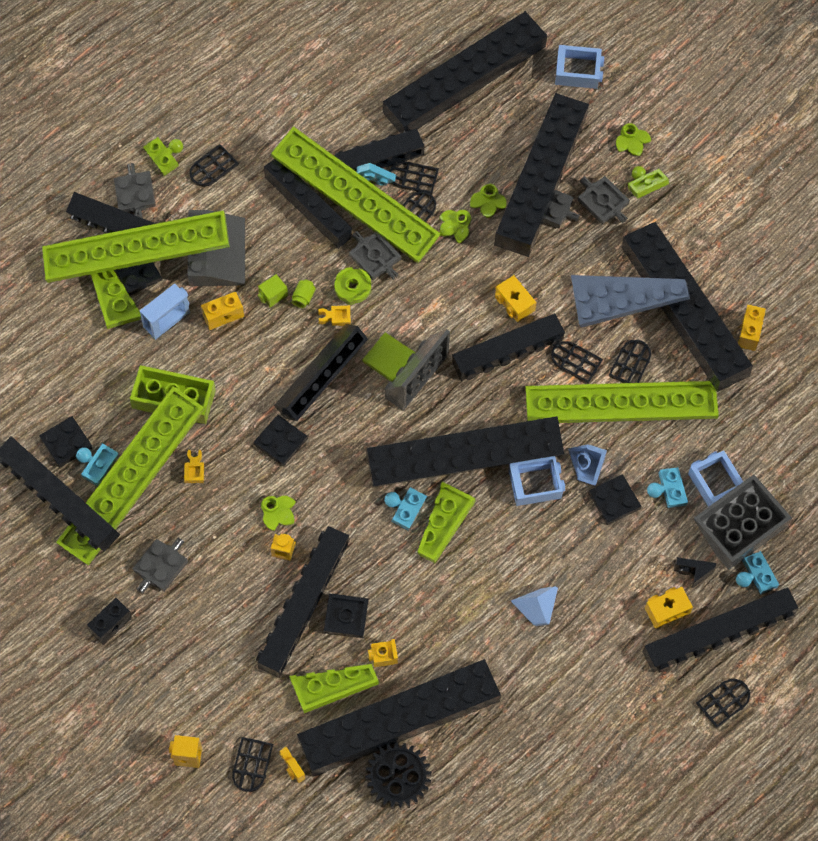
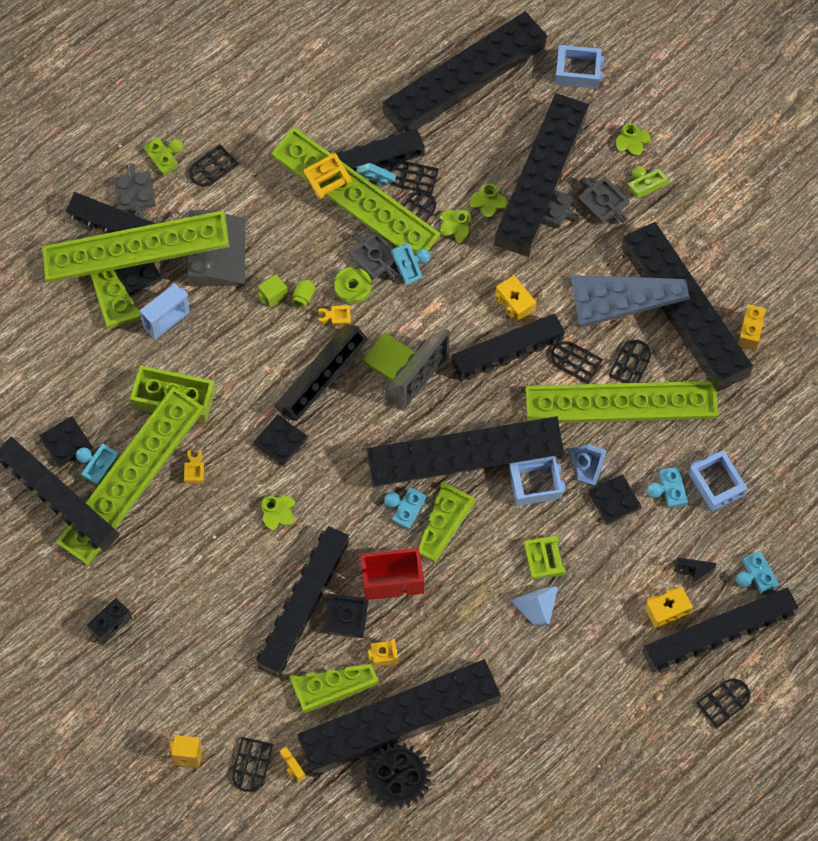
(160, 565): dark grey plate -> none
(222, 310): yellow brick -> none
(282, 546): yellow brick -> none
(308, 203): black brick -> none
(325, 170): none -> yellow plate
(392, 573): none -> red piece
(408, 262): none -> medium azure plate
(538, 559): none -> lime plate
(742, 521): dark grey slope -> none

